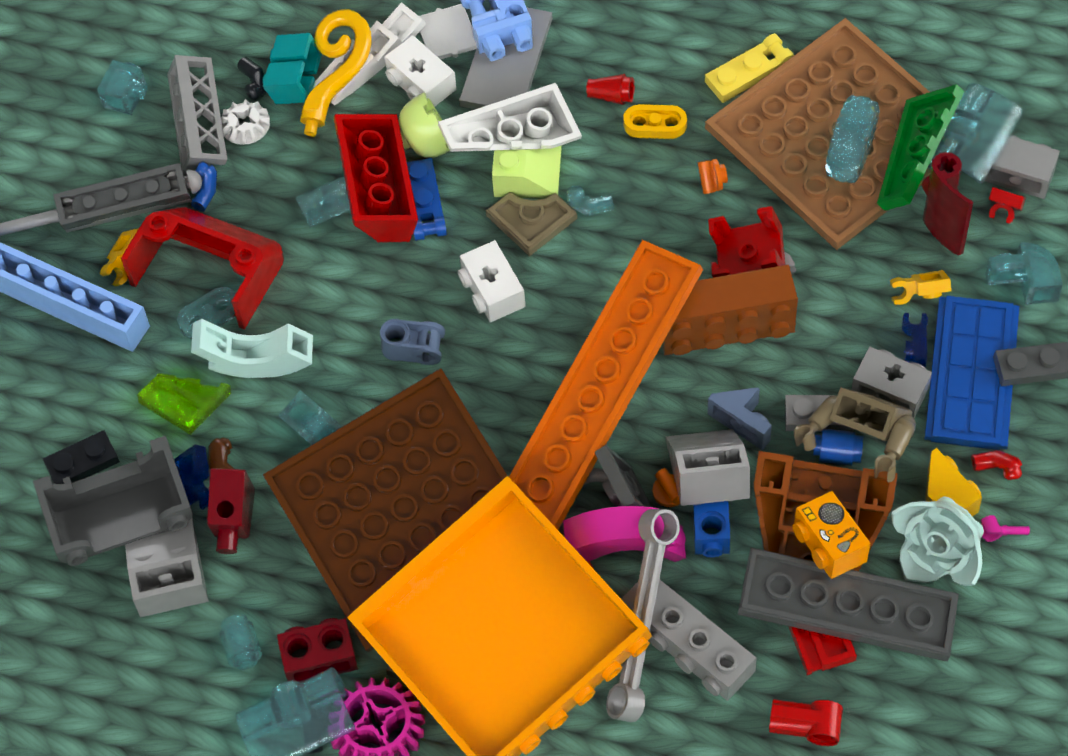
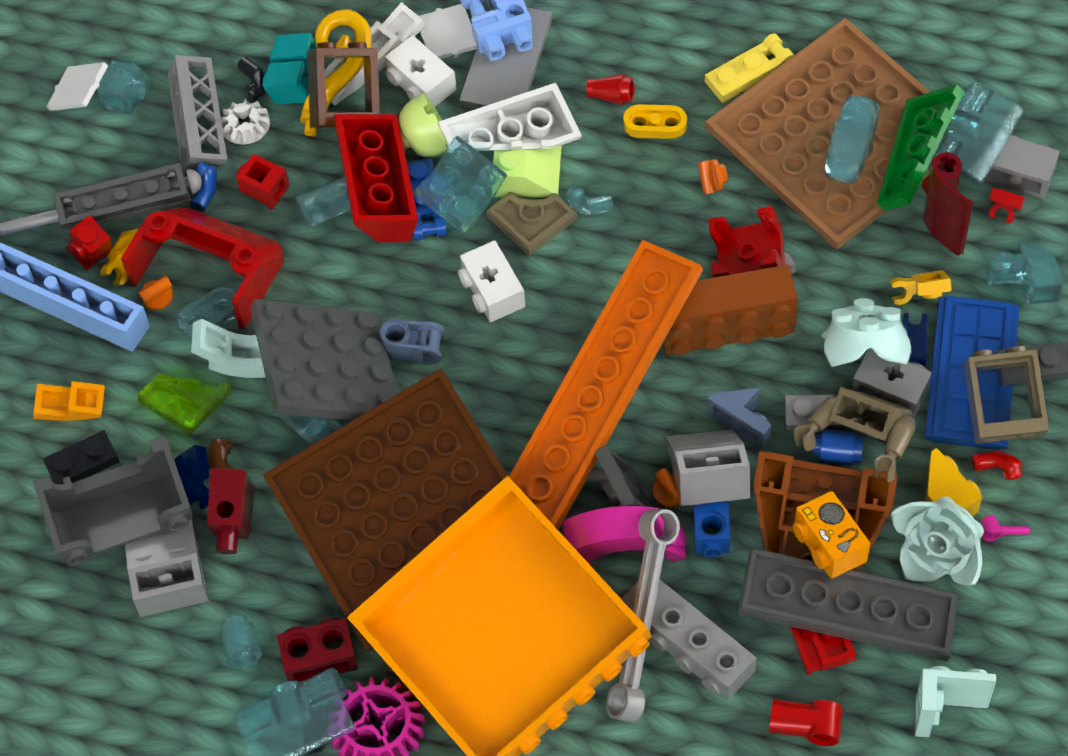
(71, 403): none -> light orange slope
(77, 86): none -> white piece
(89, 243): none -> red brick
(157, 294): none -> orange plate
(262, 180): none -> red brick
(316, 80): none -> reddish brown window
(322, 359): none -> dark grey plate
(461, 185): none -> clear light blue bracket
(866, 327): none -> light aqua brick
(946, 687): none -> light aqua bracket
(1006, 430): none -> dark tan window

